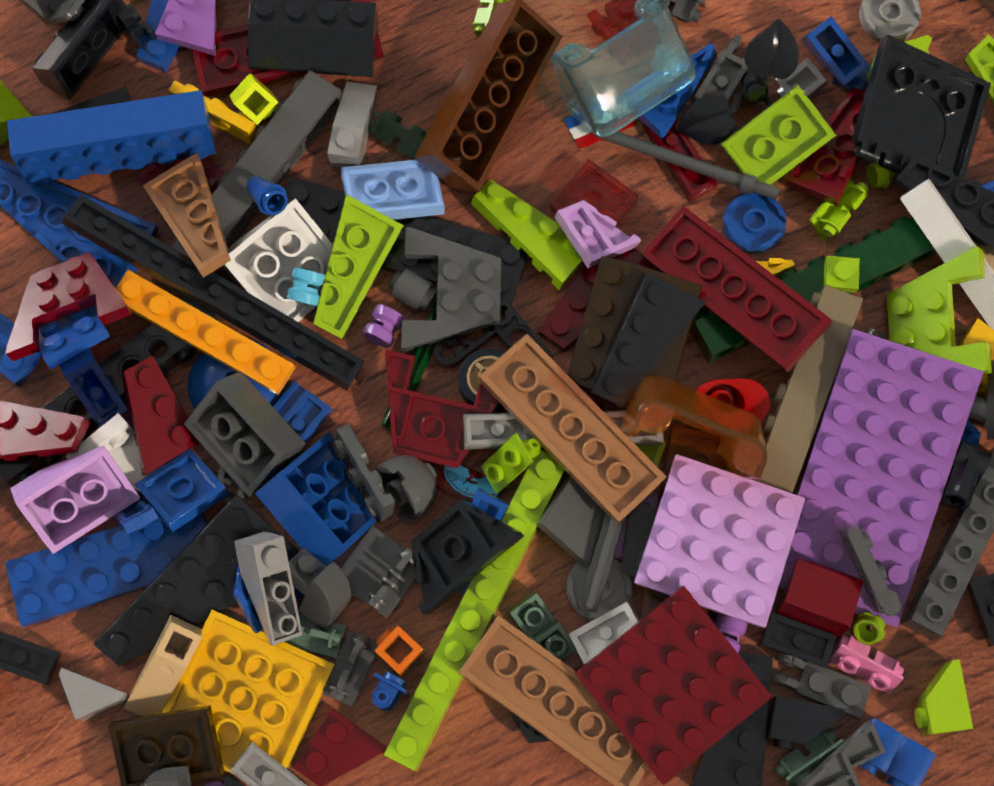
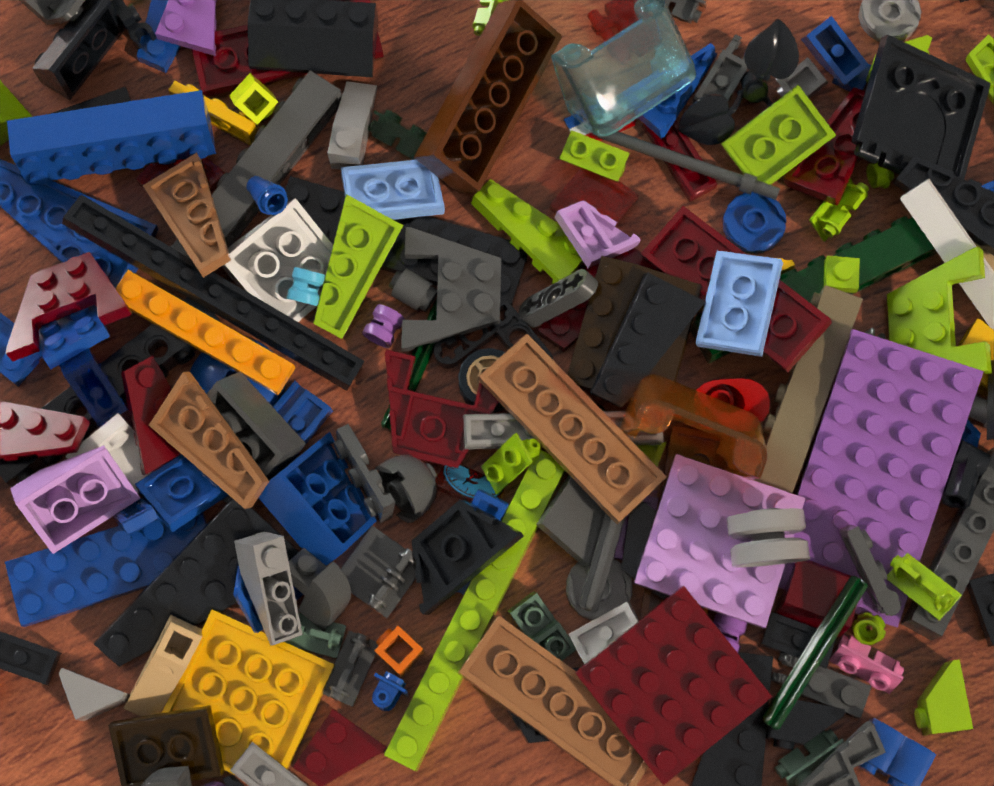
(204, 437): none -> medium nougat wing
(558, 298): none -> dark grey beam
(594, 156): none -> lime hinge
(739, 303): none -> light blue tile
(767, 536): none -> light grey wheel
(815, 652): none -> dark green axle
(922, 585): none -> lime hinge

